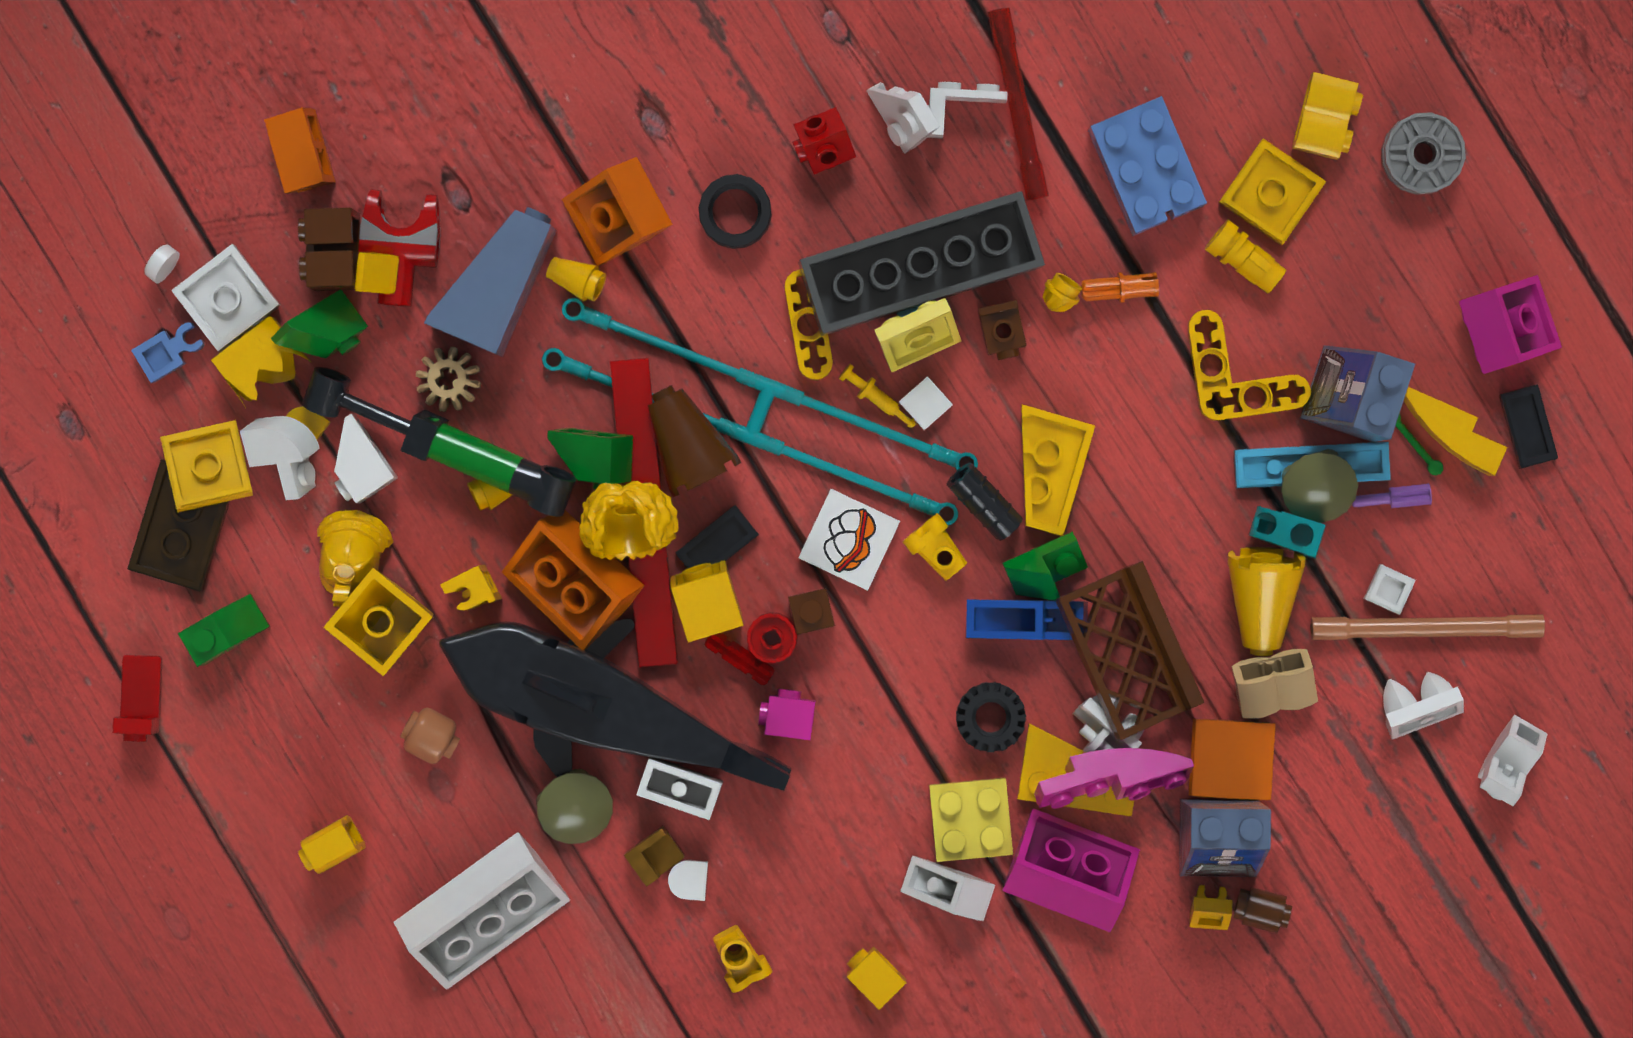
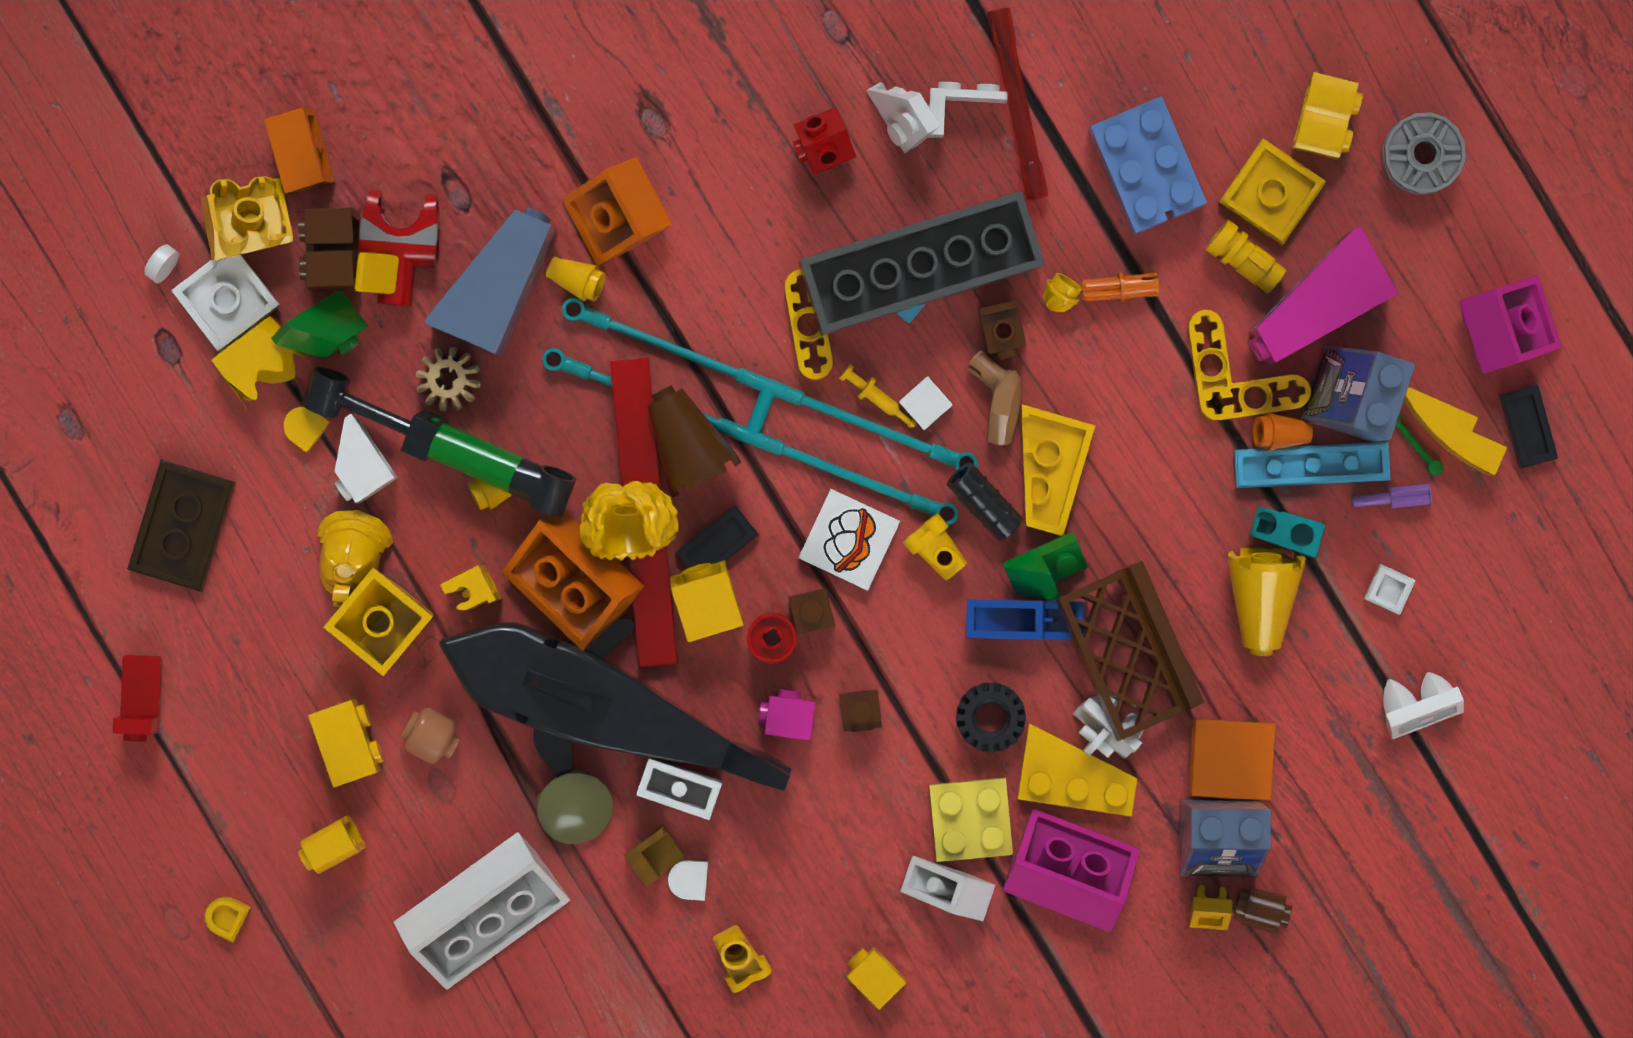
(162, 354): medium blue plate -> none
(206, 466): yellow tile -> none
(223, 630): green slope -> none
(226, 917): none -> yellow tile
(245, 217): none -> yellow slope
(286, 444): white brick -> none
(346, 742): none -> yellow brick
(594, 454): green slope -> none
(706, 214): black tyre -> none
(740, 658): red axle -> none
(860, 710): none -> reddish brown brick
(918, 334): light yellow plate -> none
(1006, 397): none -> medium nougat arm
(1127, 770): dark pink slope -> none
(1275, 683): tan brick -> none
(1279, 432): none -> orange cone
(1319, 486): olive dish -> none
(1328, 296): none -> dark pink slope
(1510, 626): nougat piece -> none
(1511, 760): white brick -> none

